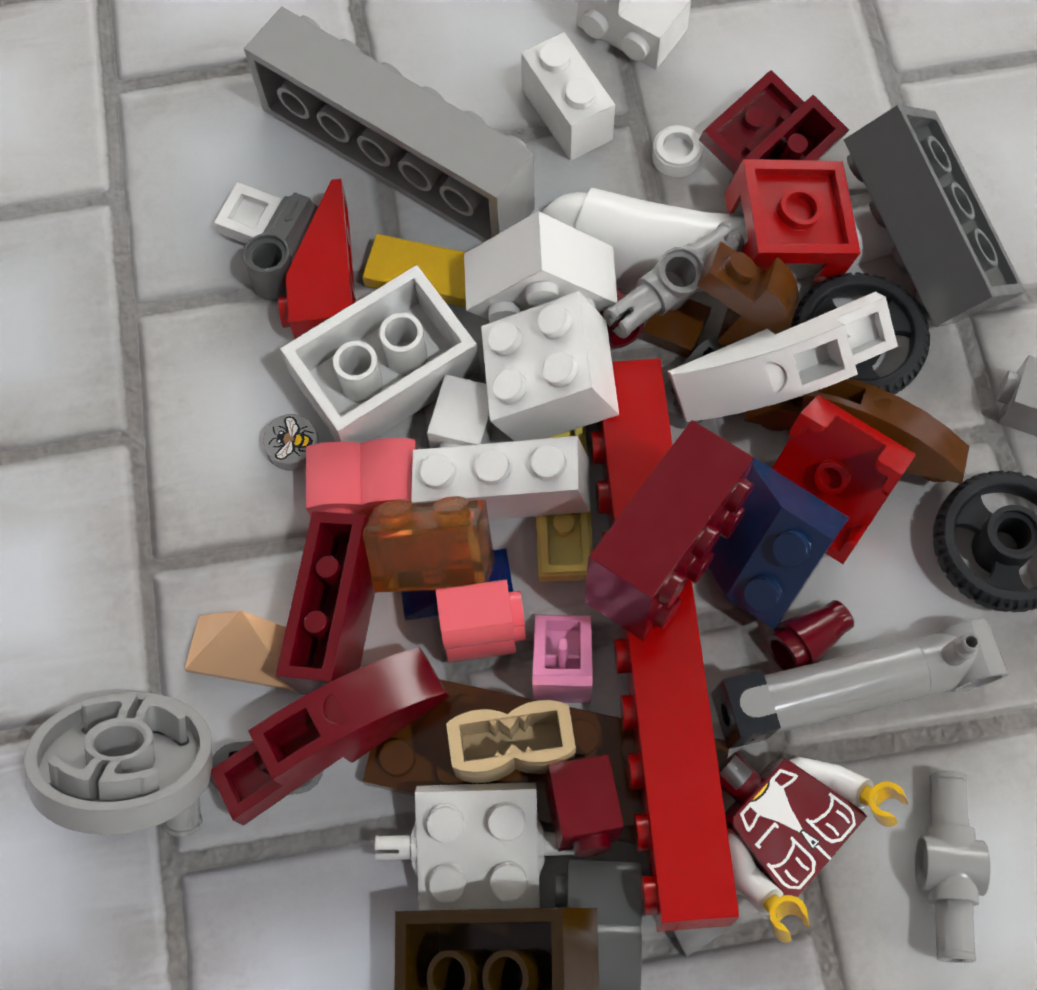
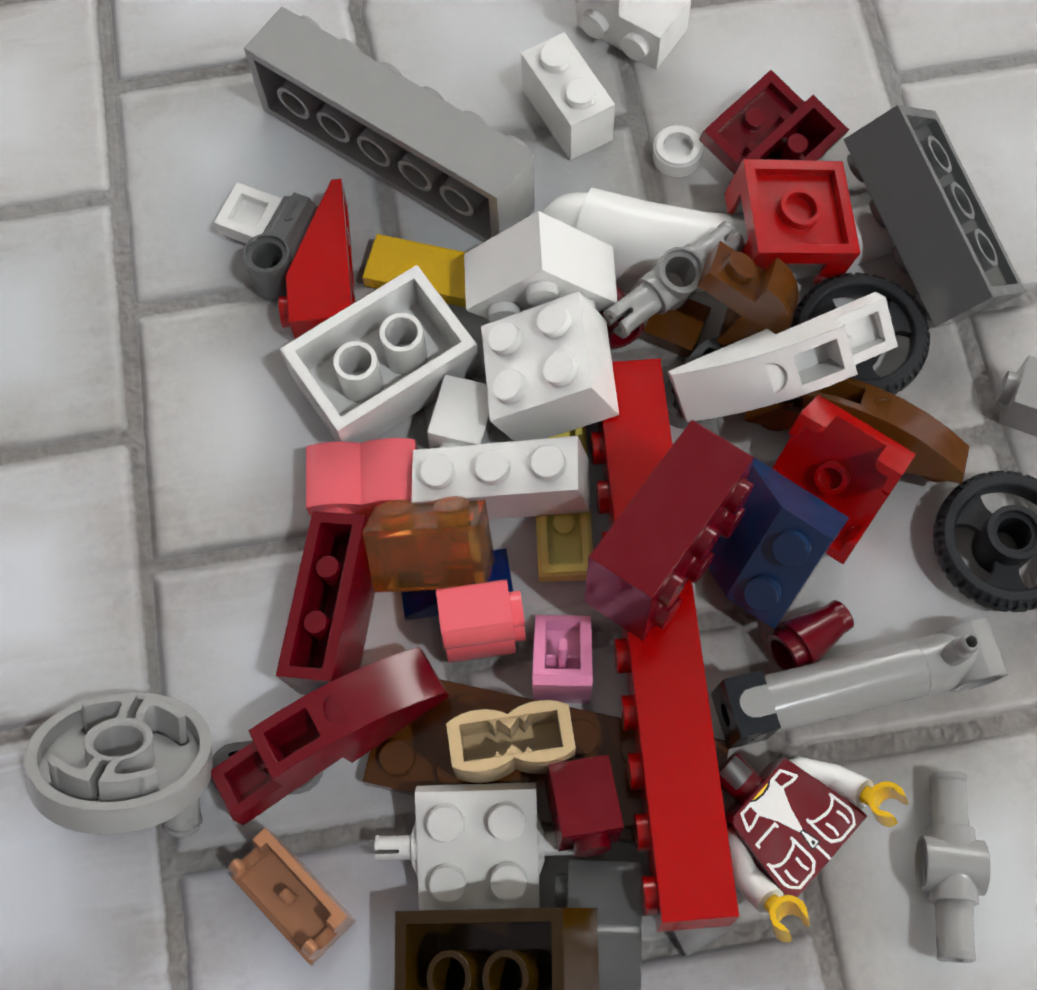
(237, 648): light nougat slope -> none
(287, 441): tile -> none
(290, 896): none -> nougat hinge

